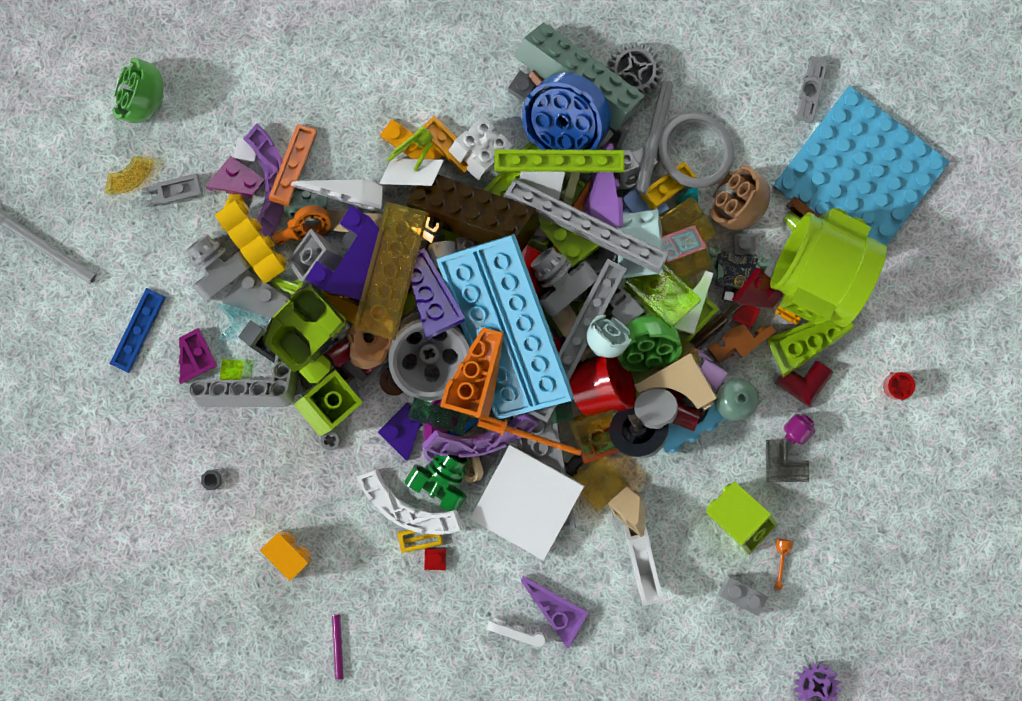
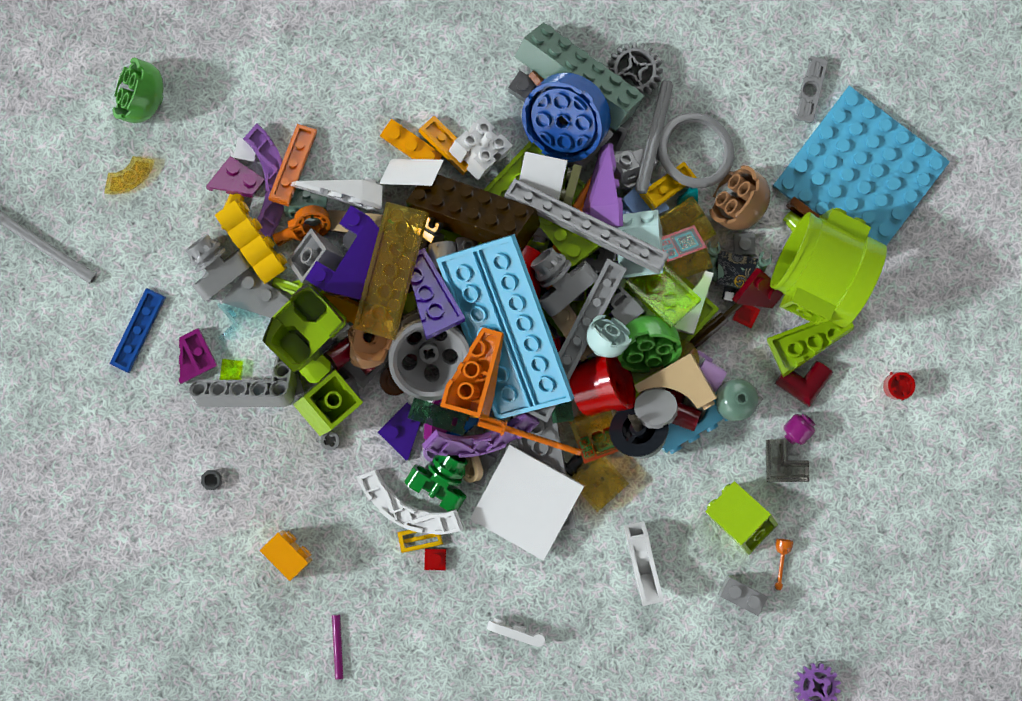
(174, 190): light grey hinge -> none
(253, 337): dark grey slope -> none
(421, 138): lime plant -> none
(559, 161): lime tile -> none
(562, 614): medium lavender wing -> none
(630, 510): tan slope -> none
(737, 340): dark orange plate -> none
(788, 316): light orange piece -> none

